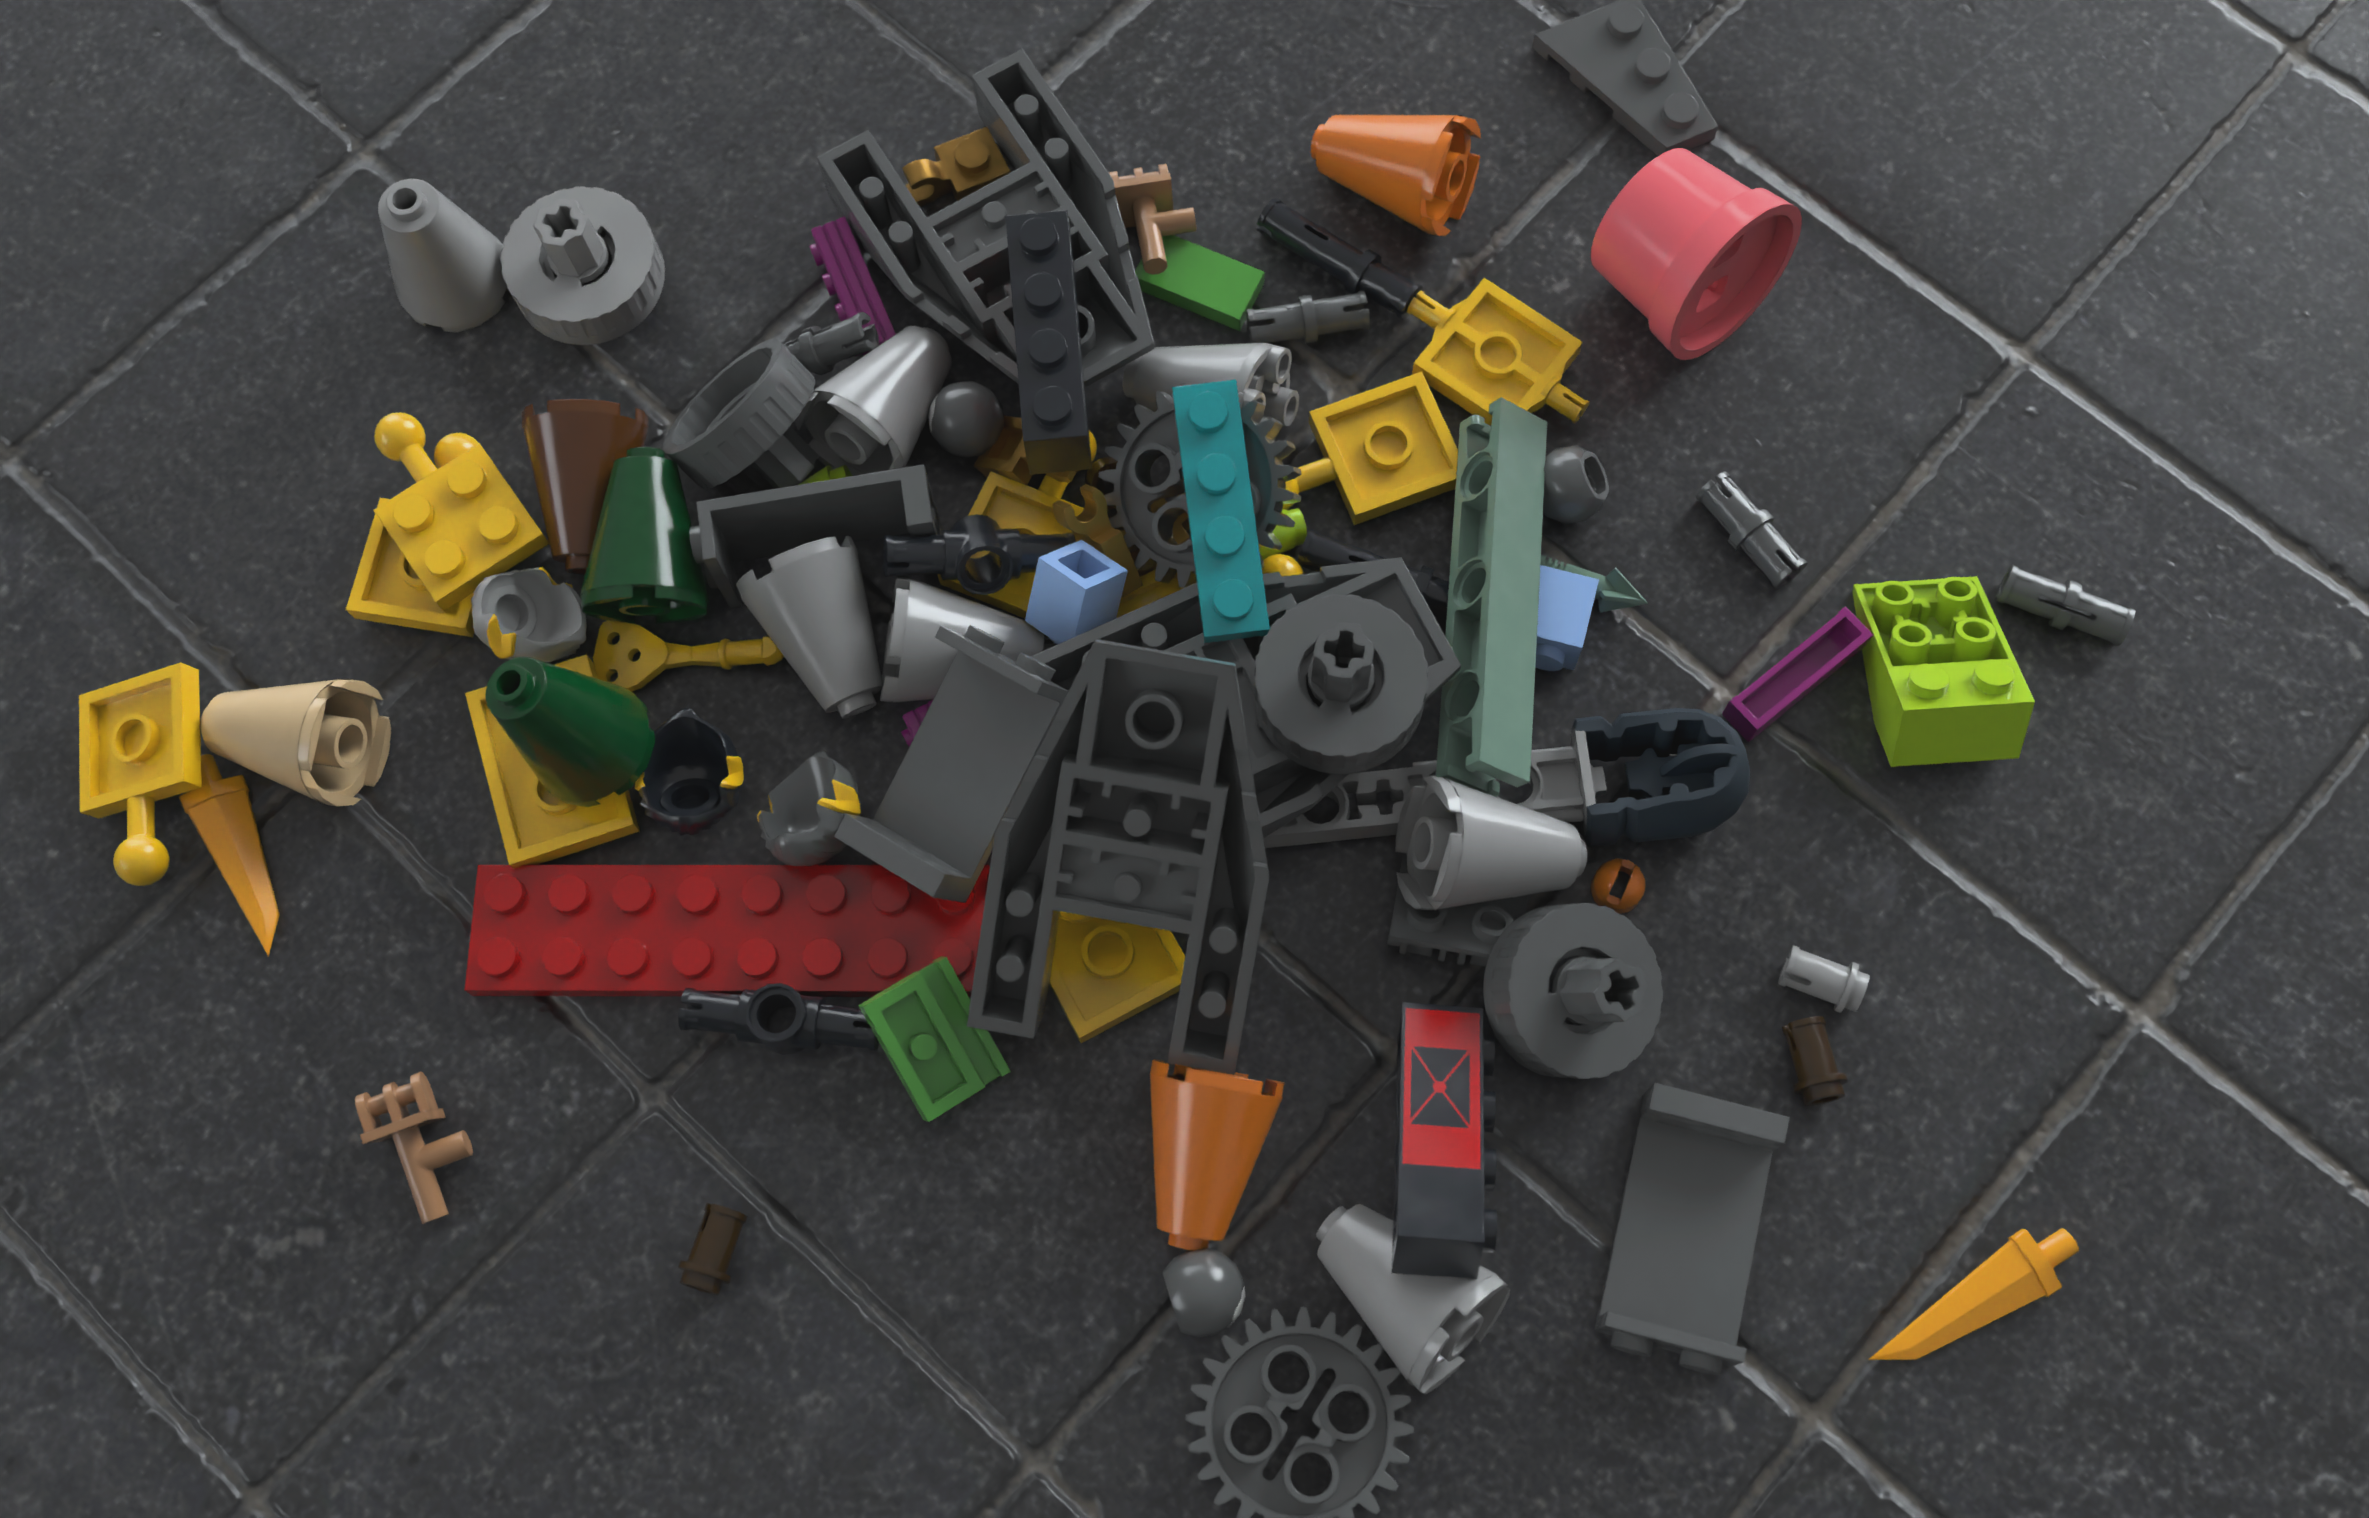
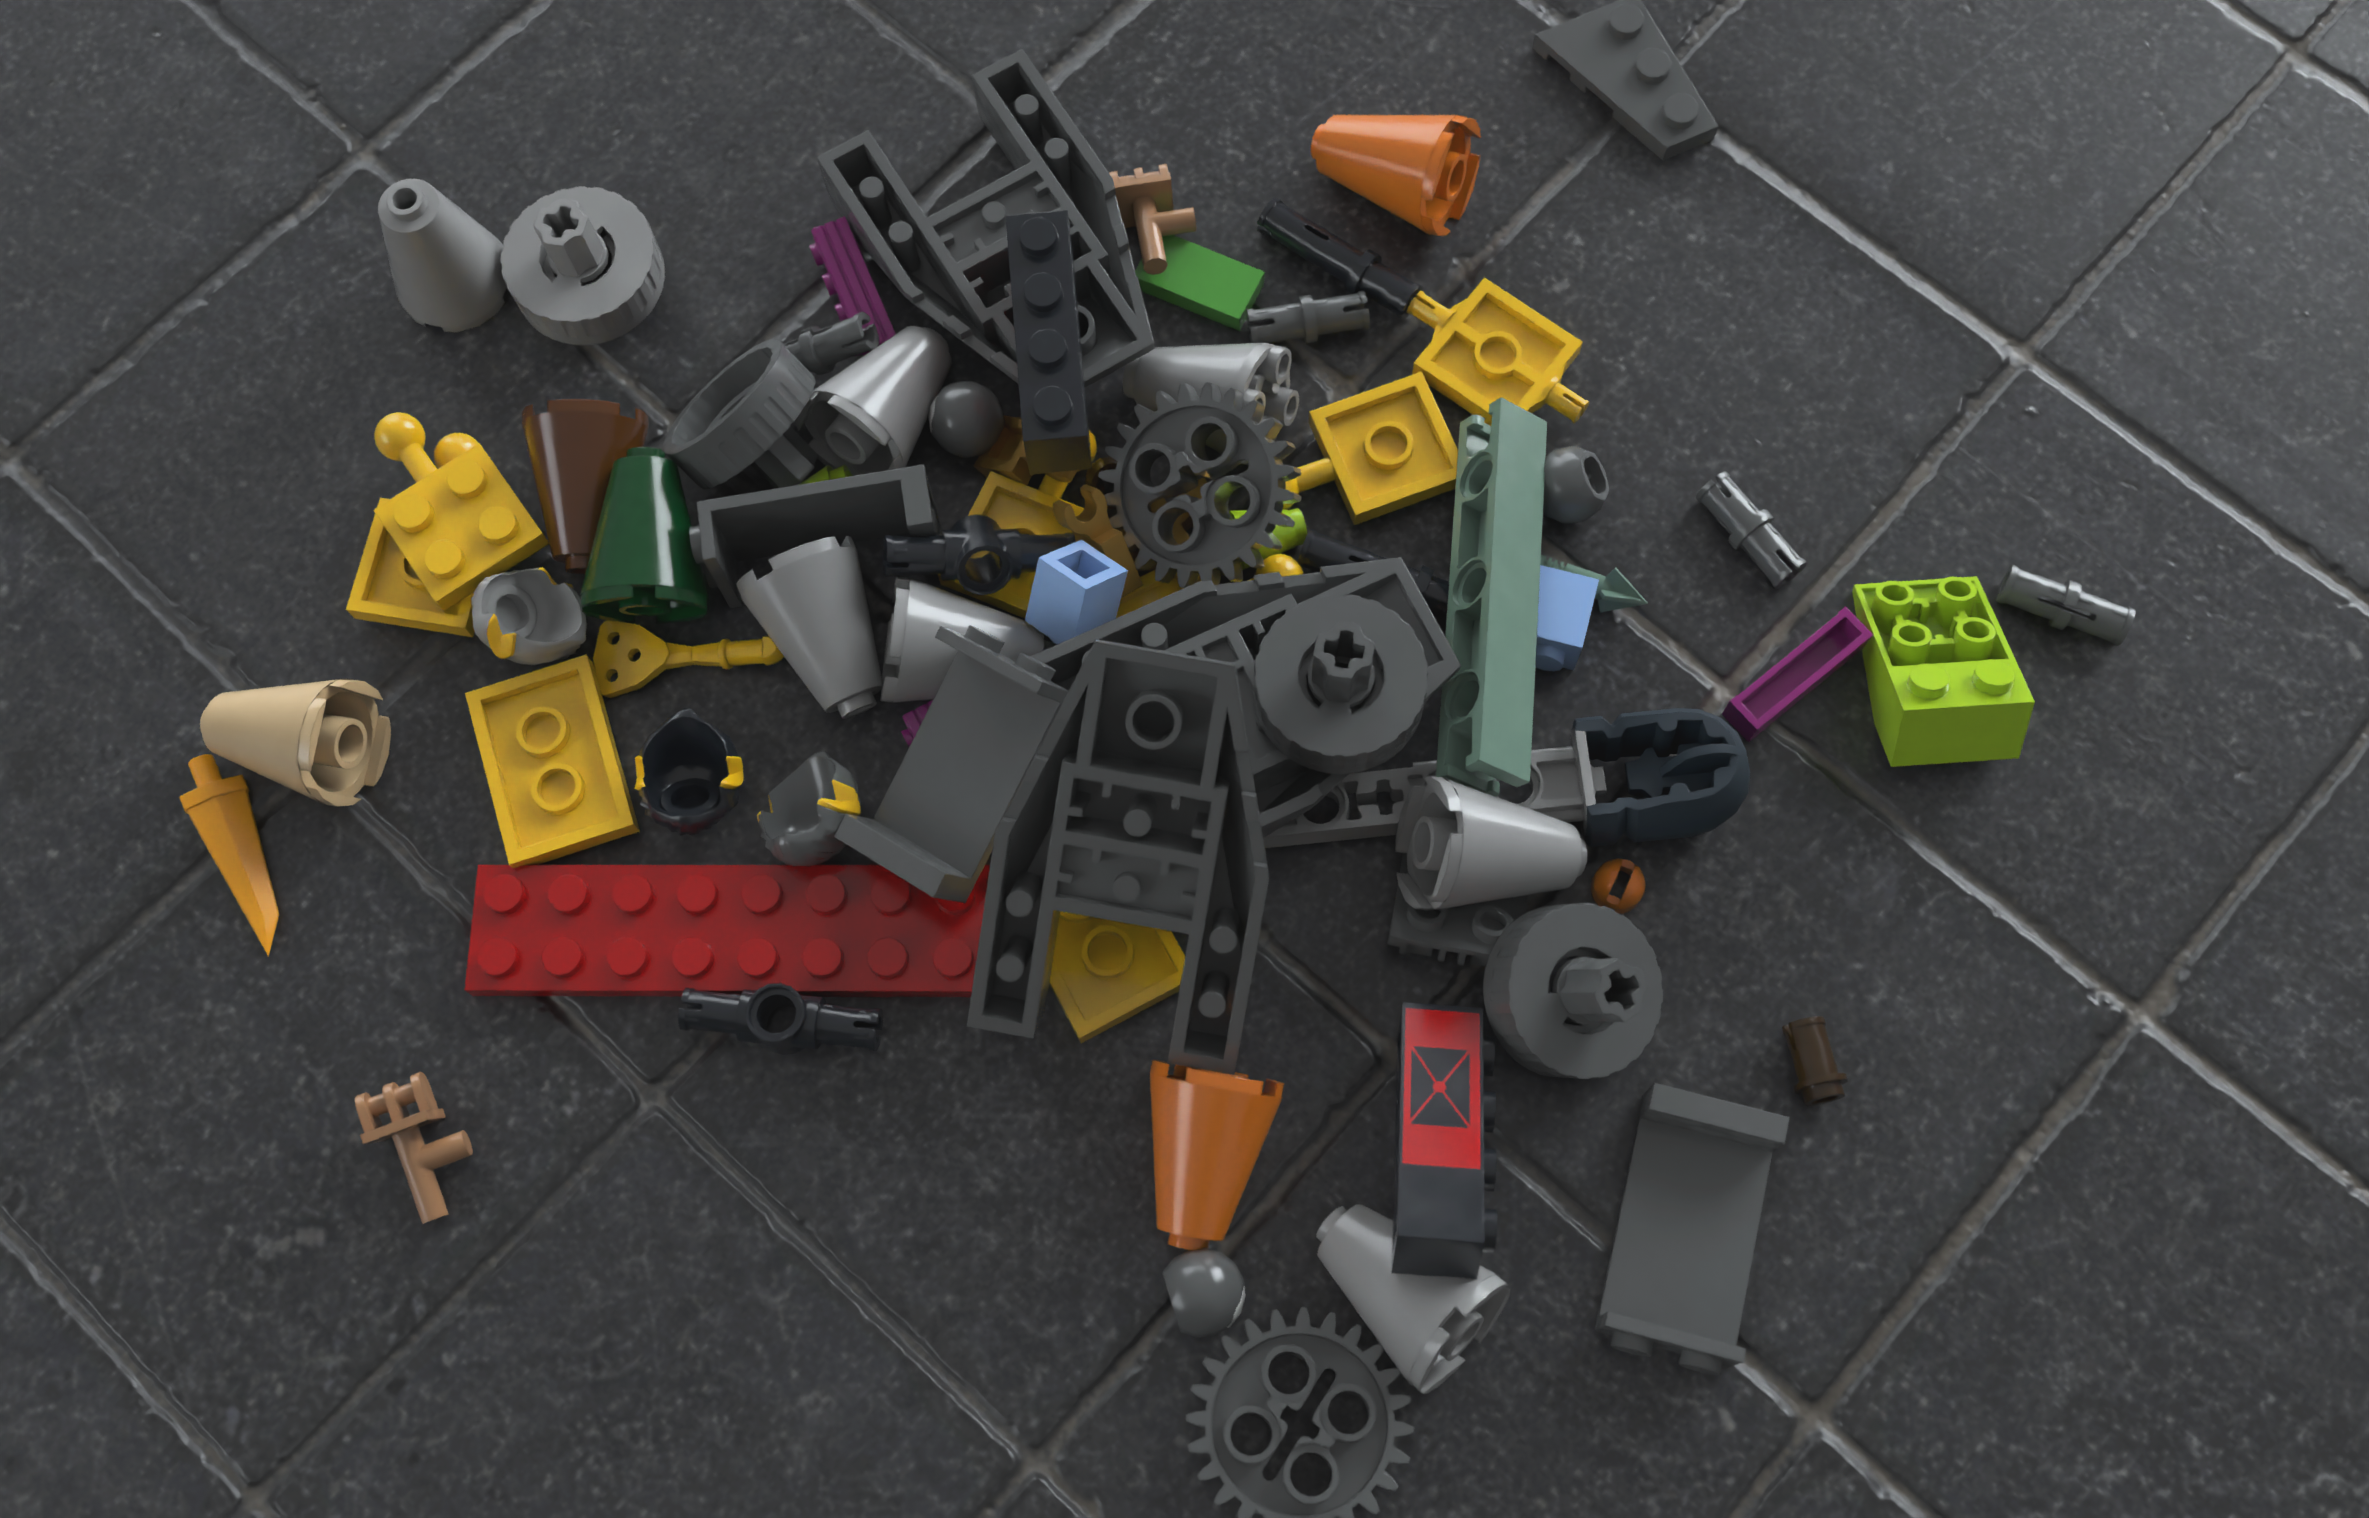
(137, 749): yellow plate -> none
(572, 728): dark green cone -> none
(712, 1249): dark brown pin -> none
(928, 1039): bright green plate -> none
(959, 168): pearl gold plate -> none
(1220, 511): teal plate -> none
(1694, 249): coral piece -> none
(1824, 979): light grey pin -> none
(2000, 1285): light orange bar -> none

